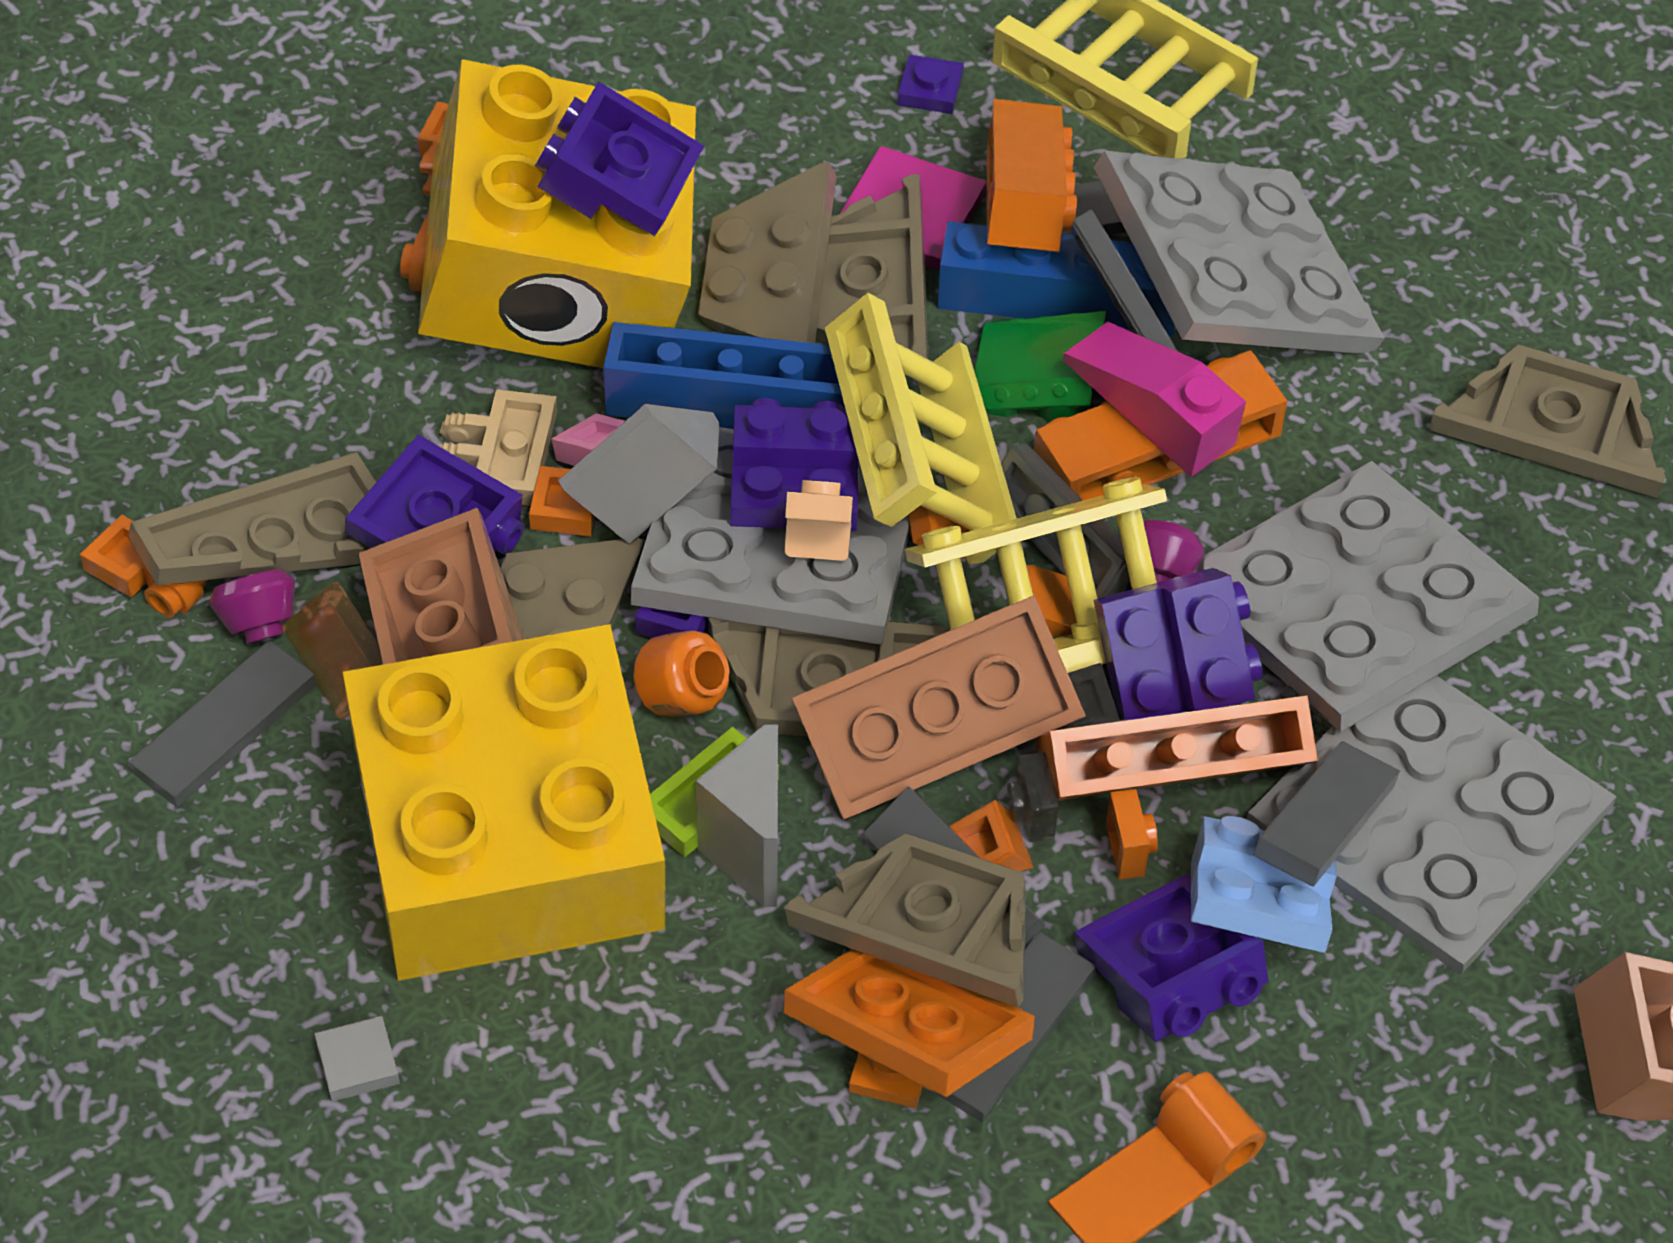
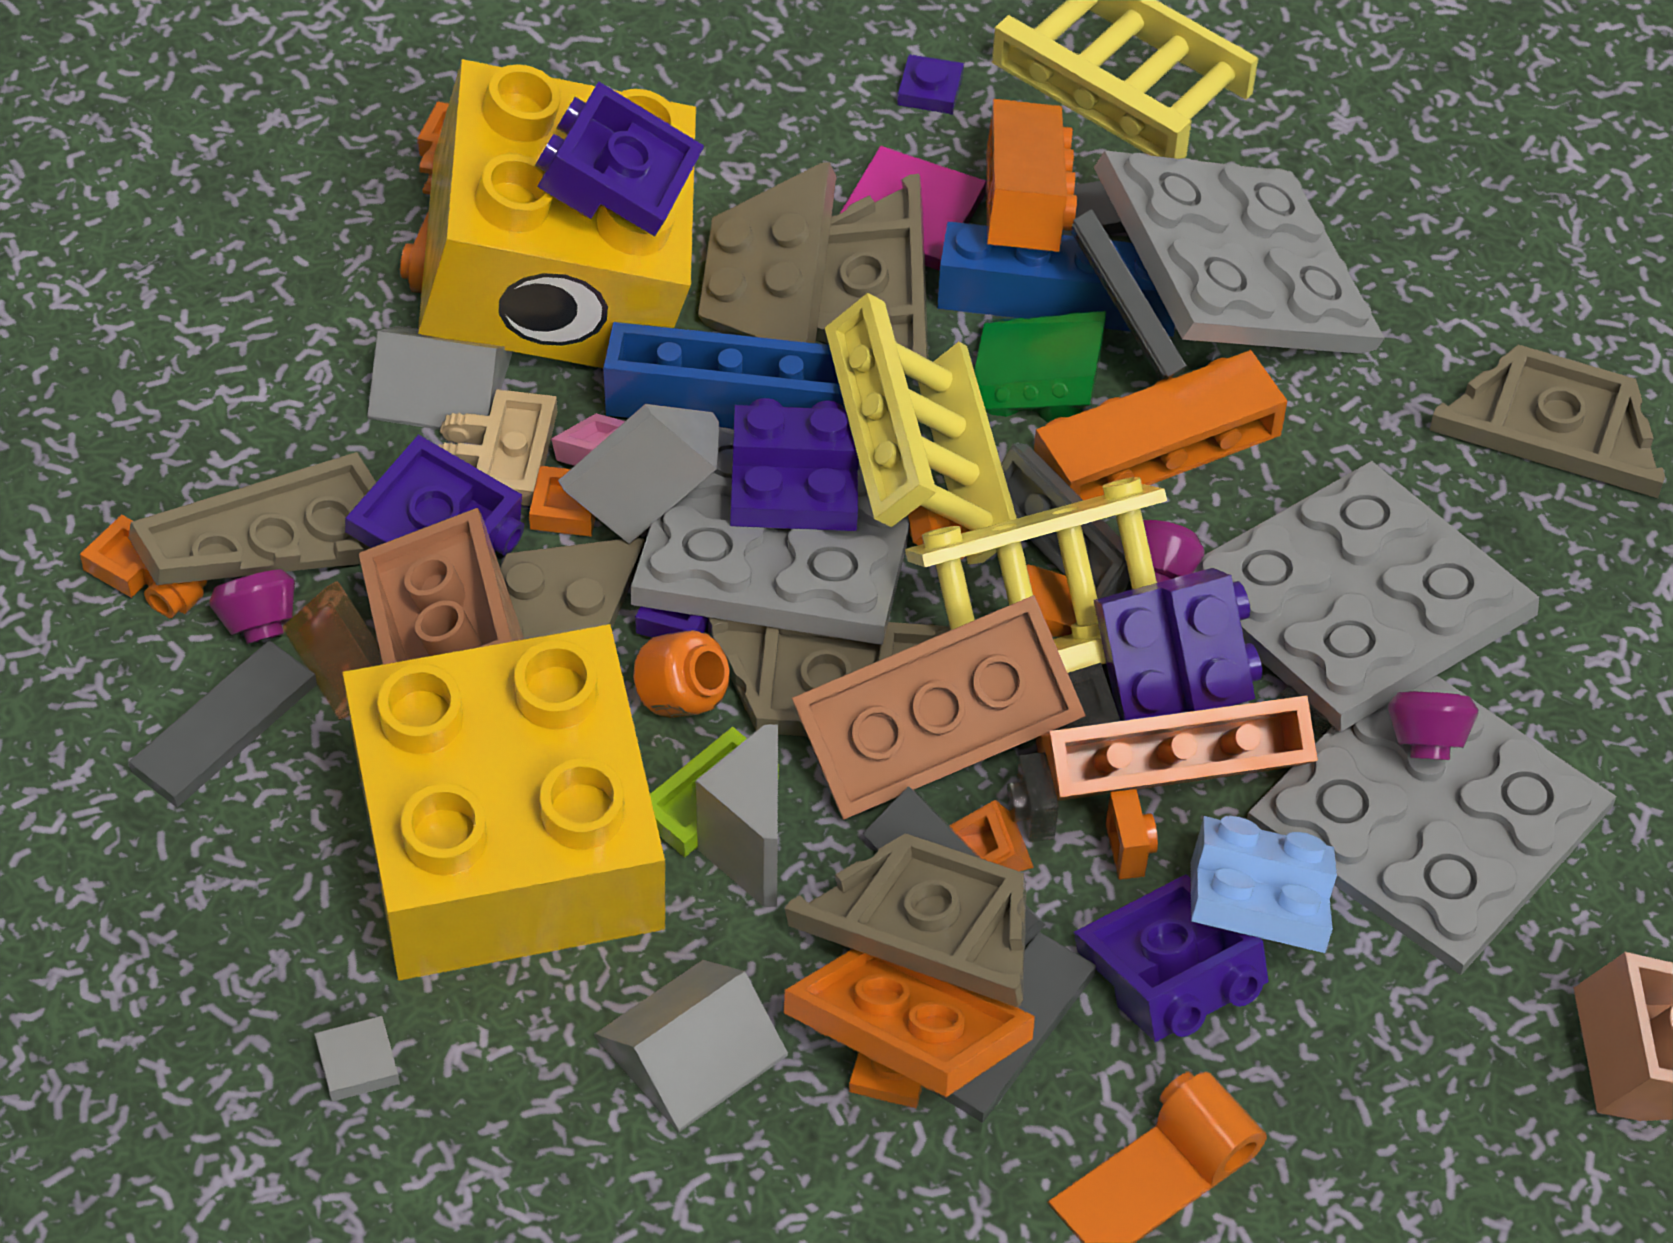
(427, 377): none -> light grey slope
(695, 1041): none -> light grey slope
(818, 522): light nougat bracket -> none
(1161, 393): dark pink slope -> none
(1326, 813): dark grey tile -> none
(1432, 722): none -> magenta cone

